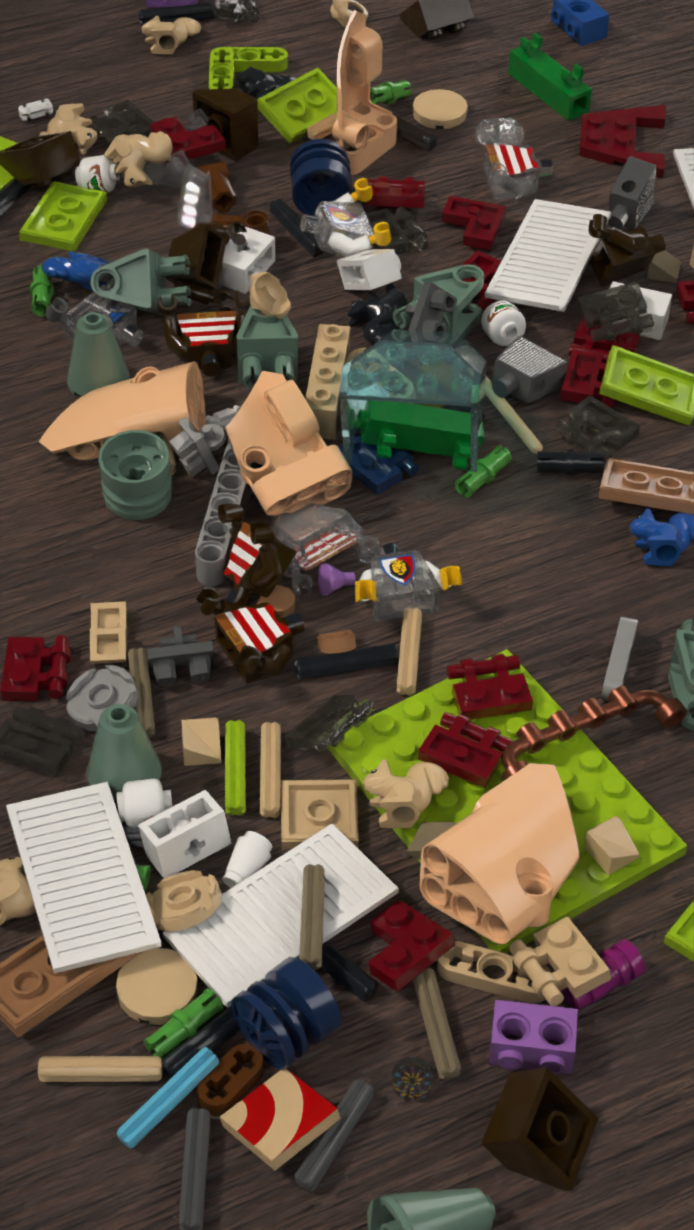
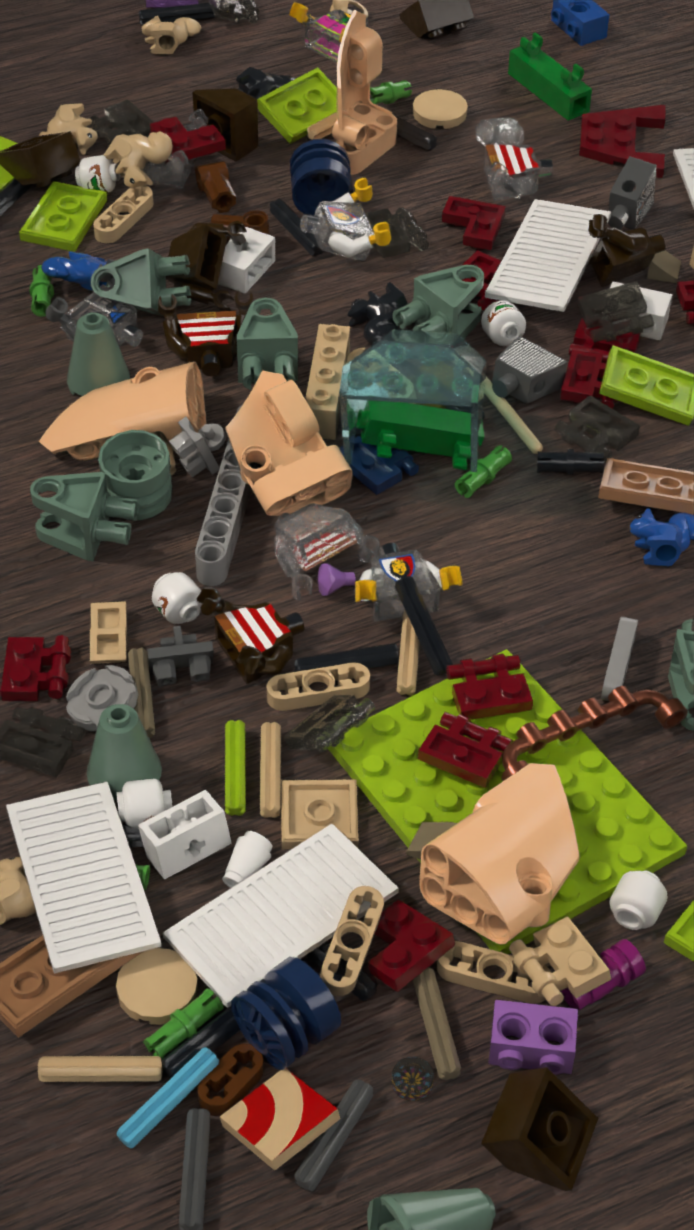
(35, 110): white piece -> none
(83, 511): none -> sand green piece
(111, 226): none -> tan beam
(176, 597): none -> white head
(184, 900): tan tile -> none
(195, 201): clear slope -> none
(201, 741): tan slope -> none
(222, 417): white piece -> none
(237, 60): lime beam -> none
(256, 556): dark brown torso -> none
(268, 295): tan piece -> none
(281, 599): medium nougat tile -> none
(292, 681): none -> tan beam
(312, 915): dark tan axle -> none
(323, 32): none -> torso
(336, 642): medium nougat tile -> none
(349, 924): none -> tan beam
(369, 269): white brick -> none
(397, 192): dark red plate -> none
(404, 796): tan animal -> none
(423, 625): none -> black axle
(430, 309): dark grey hips -> none
(611, 845): tan slope -> none
(638, 900): none -> white head

